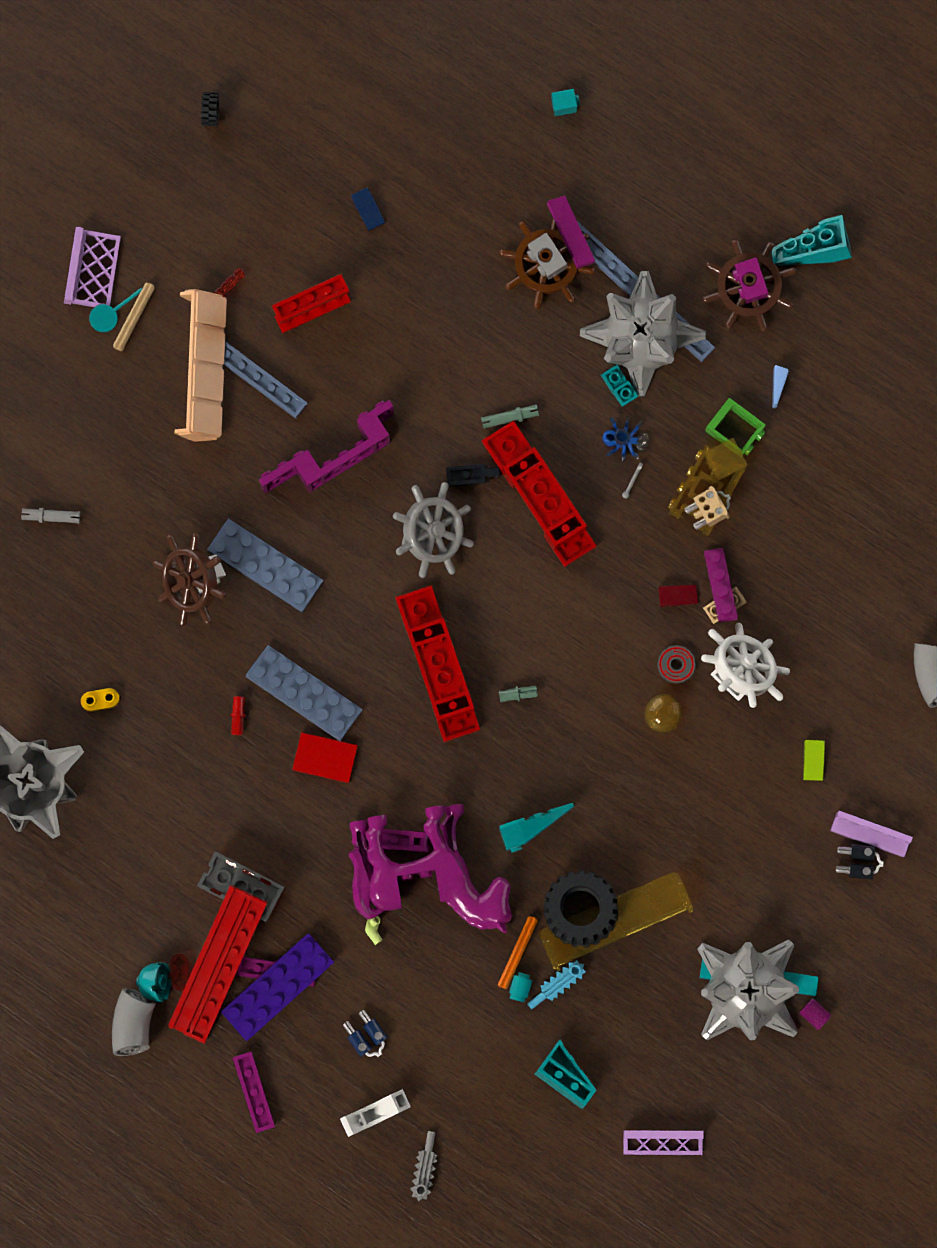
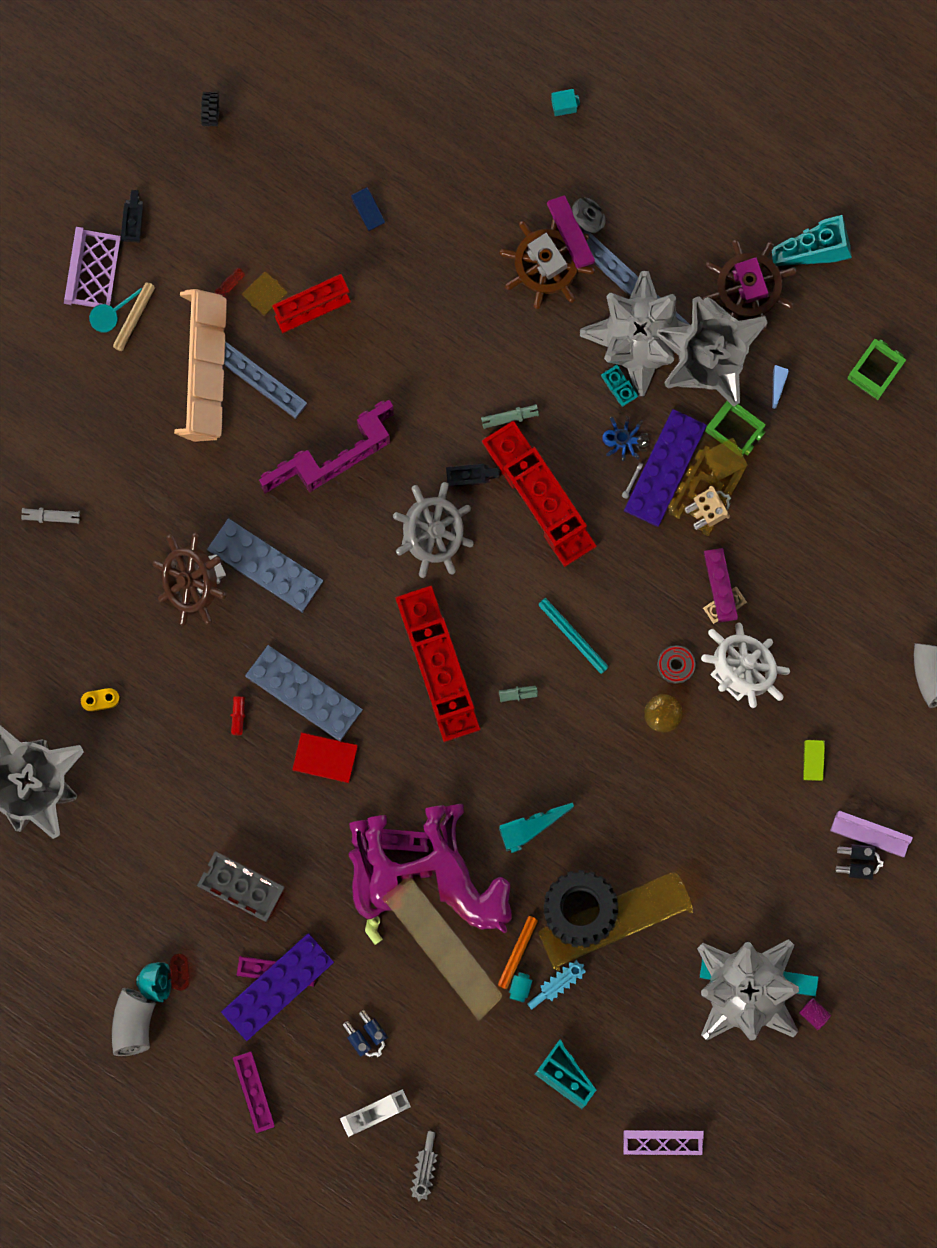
(132, 218): none -> black hinge
(217, 964): red plate -> none
(264, 293): none -> clear yellow piece
(443, 947): none -> clear yellow piece
(573, 635): none -> teal axle
(582, 209): none -> dark grey tile
(665, 468): none -> dark purple plate
(677, 595): dark red slope -> none
(711, 349): none -> light grey piece
(865, 383): none -> bright green window

